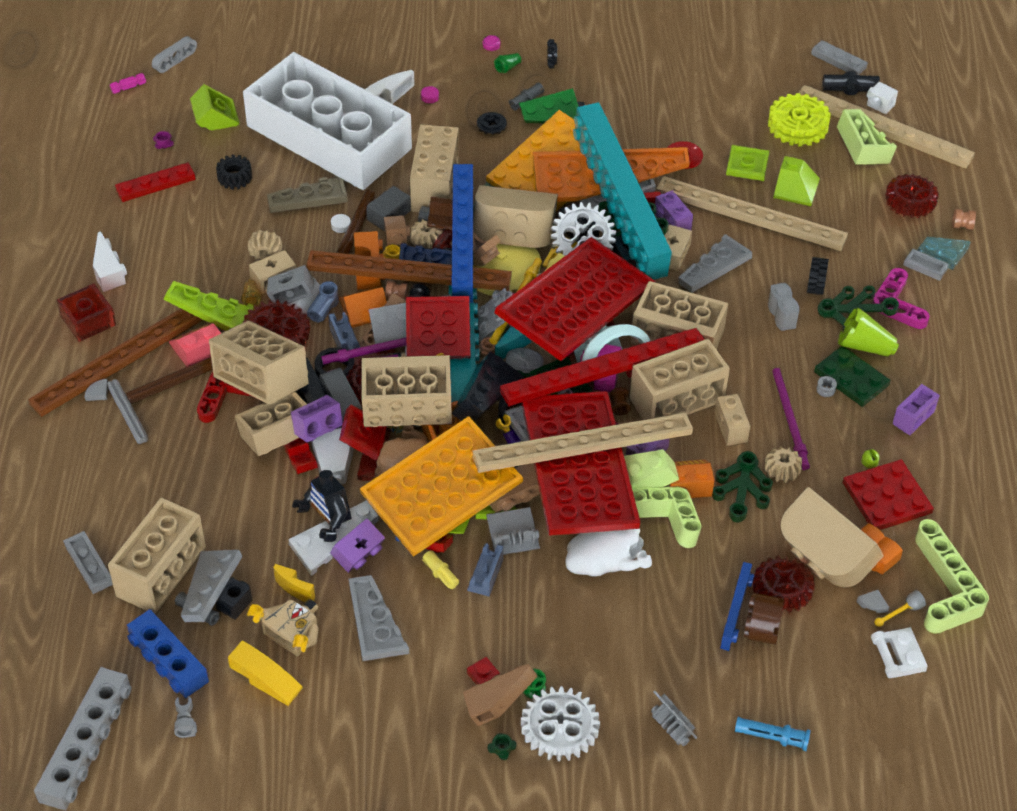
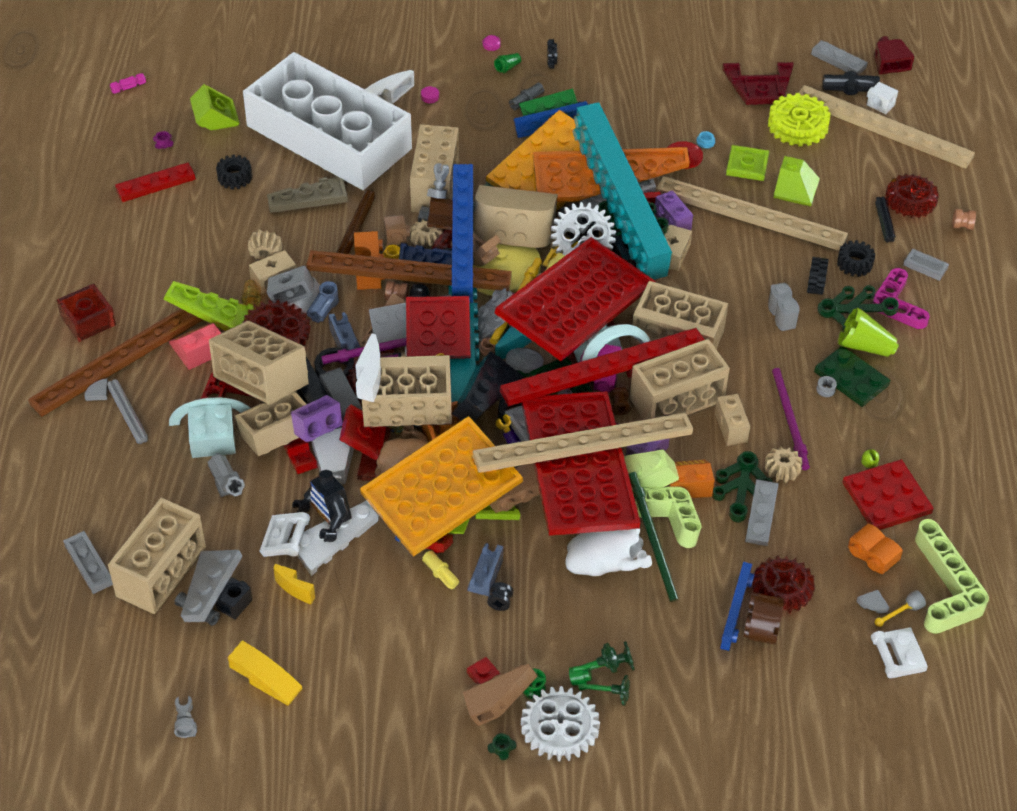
(61, 794): light grey brick -> none
(106, 265): white slope -> none
(149, 627): blue brick -> none
(164, 60): light grey beam -> none
(169, 381): reddish brown axle -> none
(209, 425): none -> light aqua piece
(226, 479): none -> light grey piece
(279, 531): none -> white plate
(289, 624): tan torso -> none
(340, 223): white tile -> none
(358, 305): orange slope -> none
(363, 535): medium lavender brick -> none
(368, 370): none -> white slope
(374, 622): light grey wing -> none
(389, 204): dark grey brick -> none
(438, 191): none -> light grey piece
(487, 119): black gear -> none
(500, 596): none -> black wheel
(513, 530): light grey hinge -> none
(529, 124): none -> blue plate
(582, 674): none -> plant
(639, 496): none -> dark green bar
(674, 720): light grey hinge -> none
(705, 140): none -> medium azure plate
(717, 262): light grey wing -> none
(759, 88): none -> dark red wing
(761, 512): none -> light grey plate
(785, 735): dark azure pin -> none
(828, 541): tan brick -> none
(856, 266): none -> black tyre
(863, 140): yellowish green wedge -> none
(885, 219): none -> black axle
(892, 56): none -> dark red torso
(915, 409): medium lavender brick -> none
(945, 249): clear light blue wing -> none

